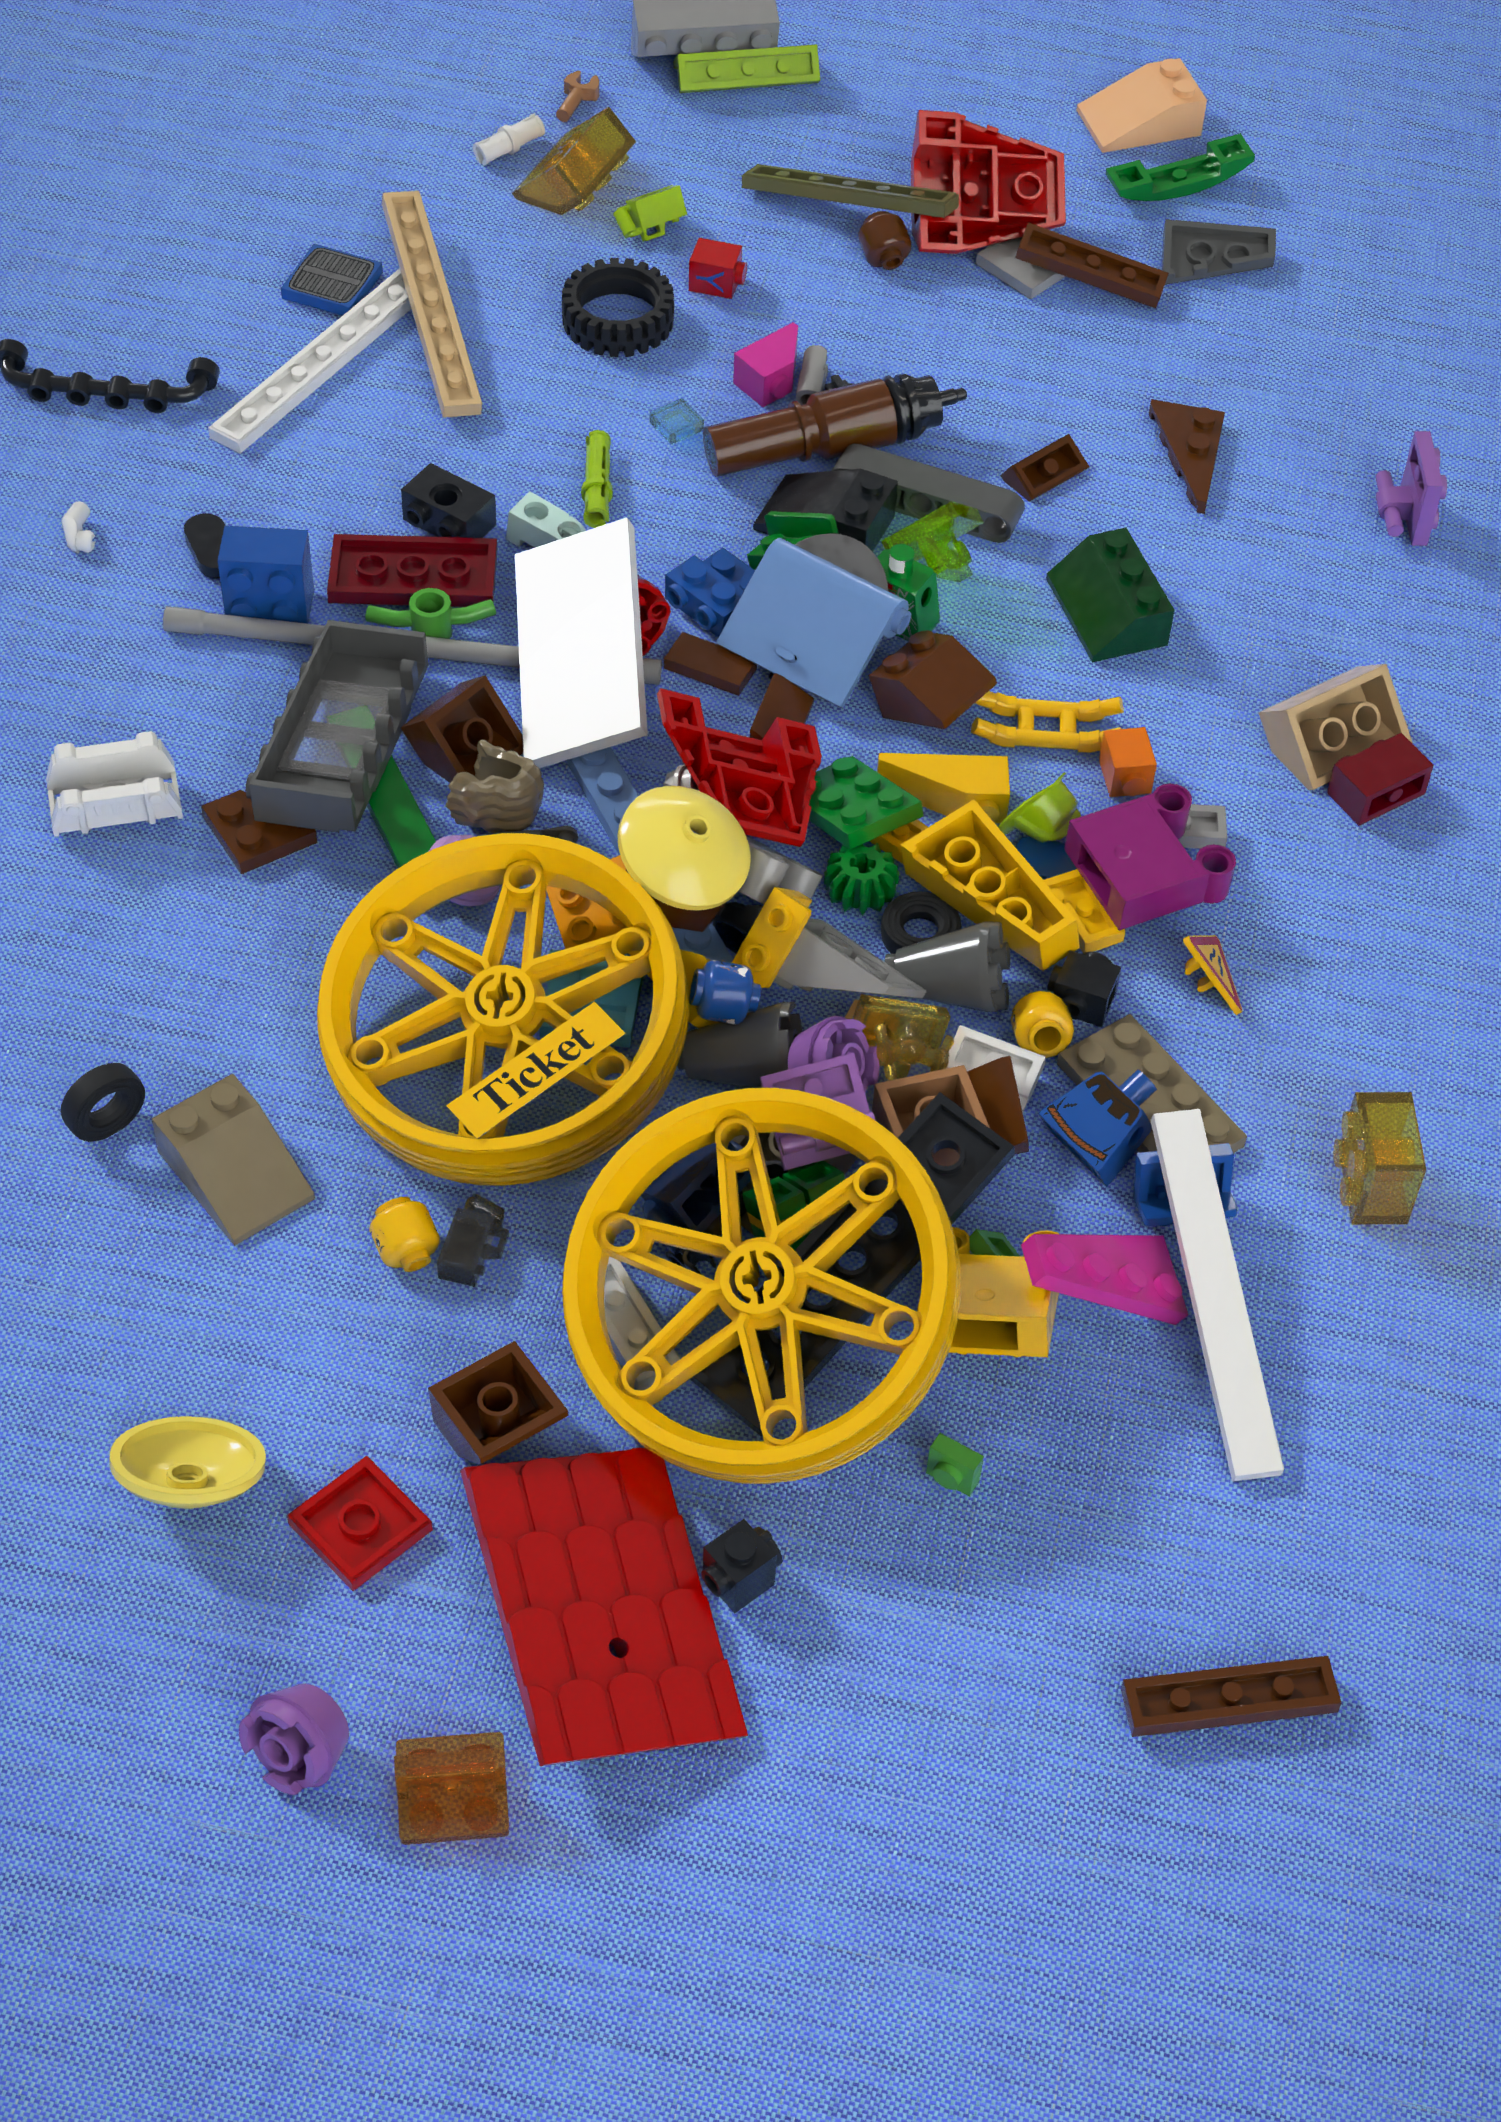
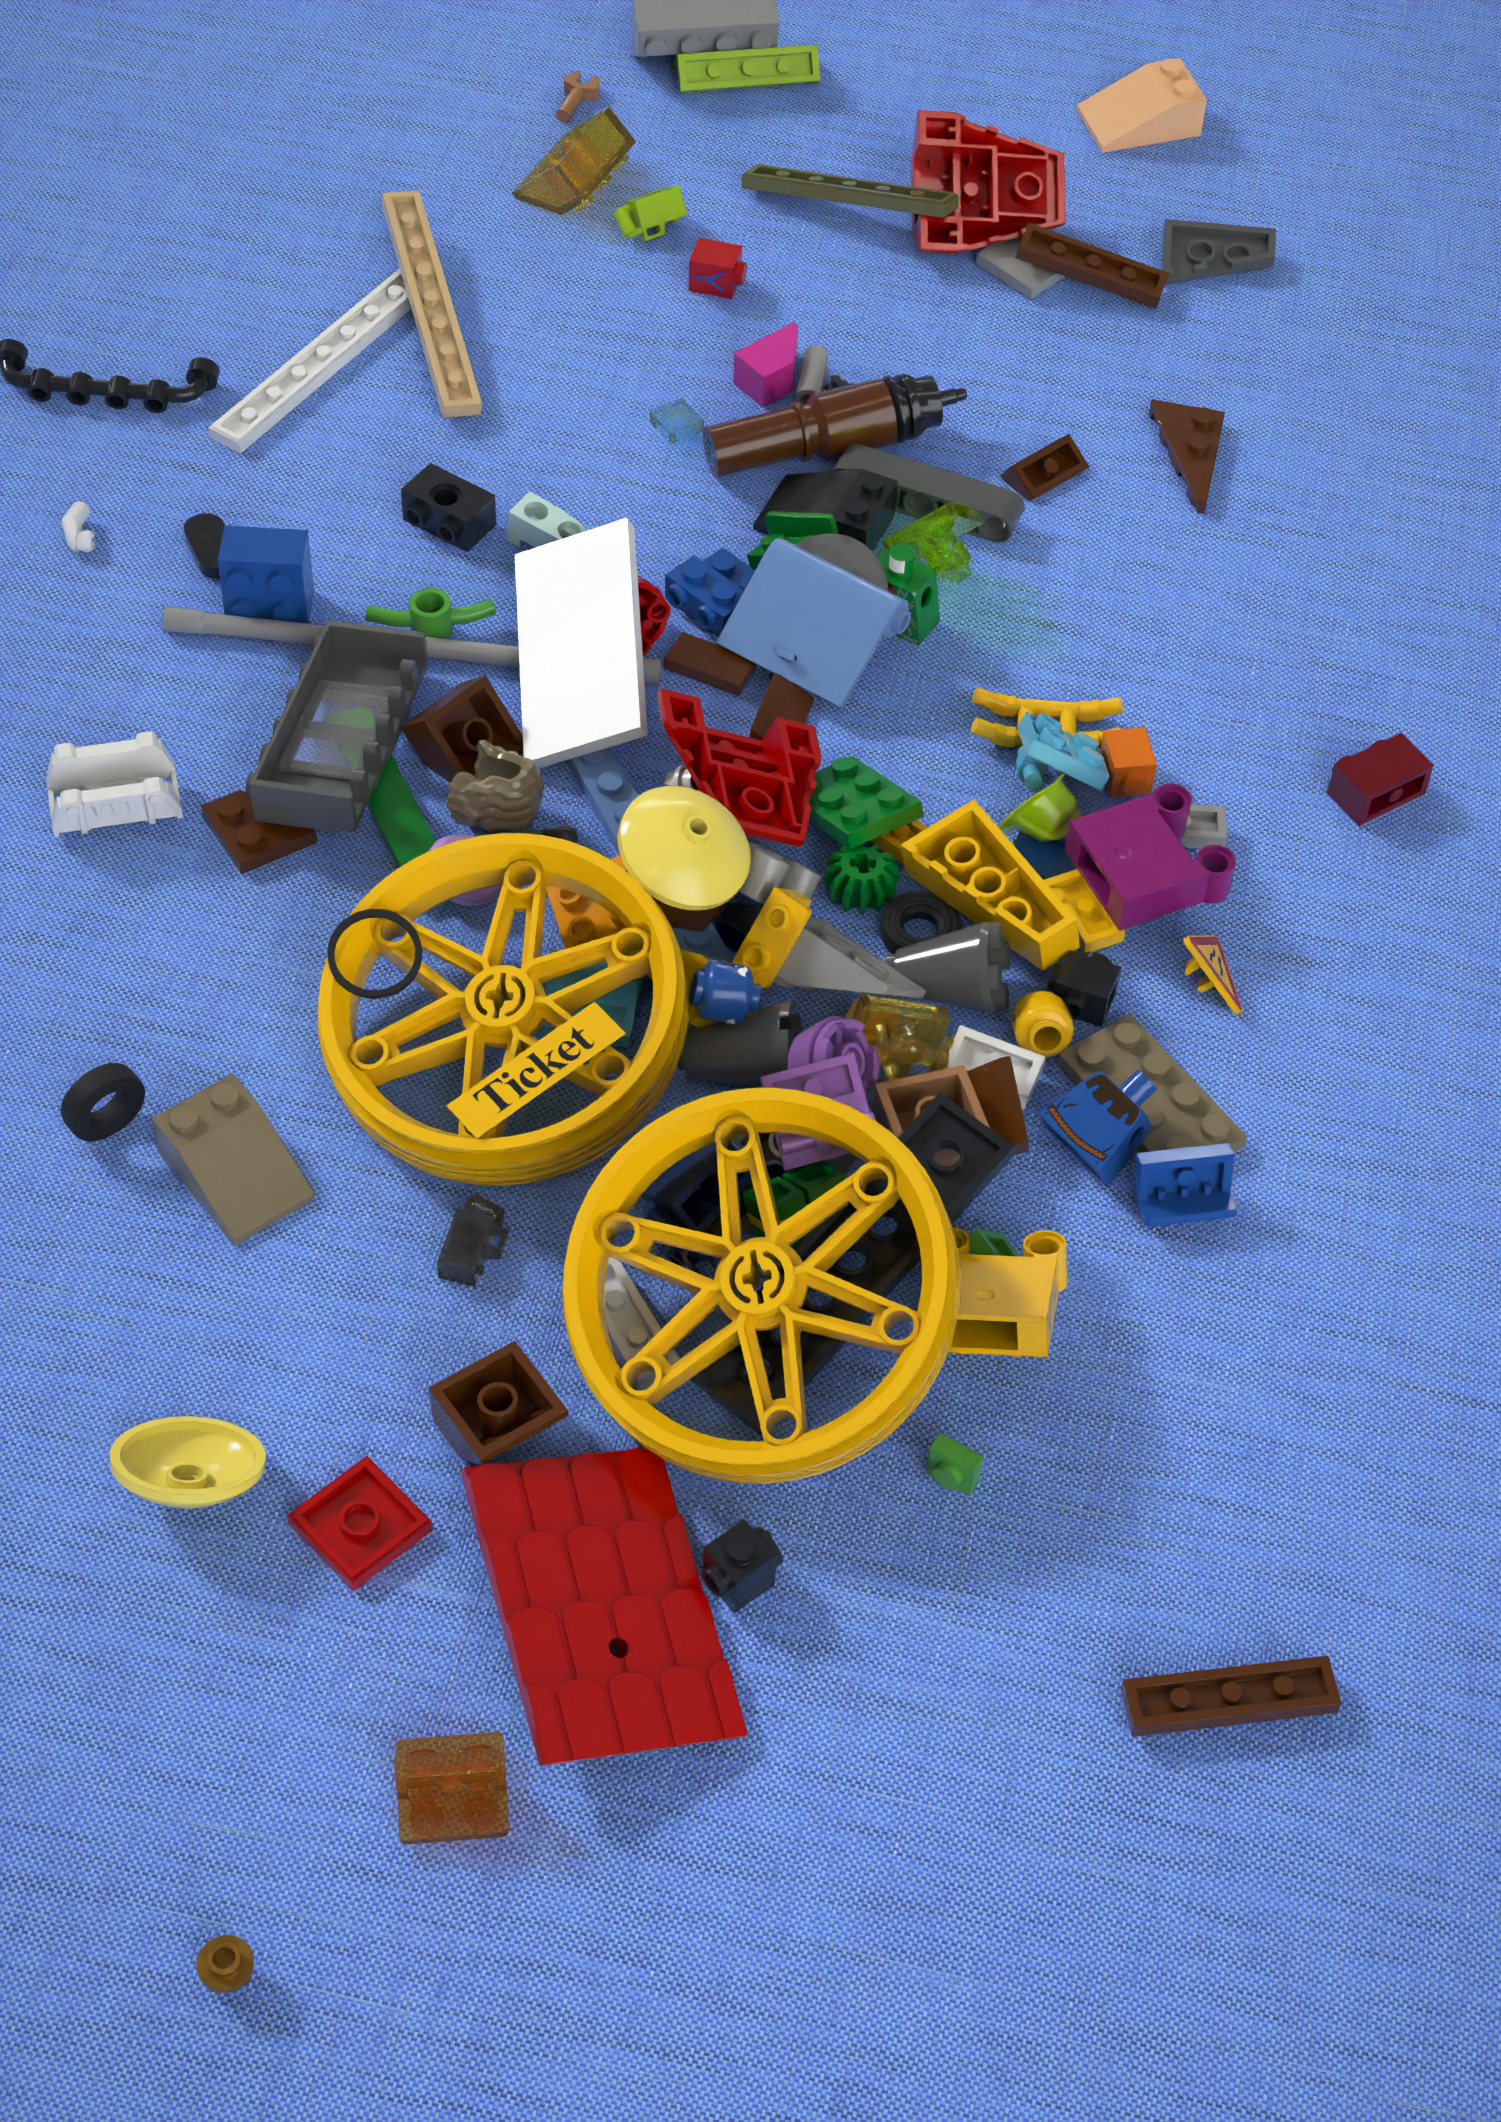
(225, 1964): none -> pearl gold plate
(295, 1736): medium lavender cone -> none
(331, 280): tile -> none
(374, 913): none -> black piece
(395, 567): dark red plate -> none
(404, 1234): yellow head -> none
(508, 139): white pin -> none
(596, 488): lime pin -> none
(615, 334): black tyre -> none
(884, 240): reddish brown head -> none
(930, 681): reddish brown slope -> none
(951, 780): yellow slope -> none
(1051, 746): none -> medium azure plate
(1109, 1270): dark pink wing -> none
(1112, 596): dark green slope -> none
(1185, 177): green slope -> none
(1217, 1296): white tile -> none
(1333, 722): tan slope -> none
(1380, 1158): clear yellow brick -> none
(1417, 495): medium lavender plate -> none

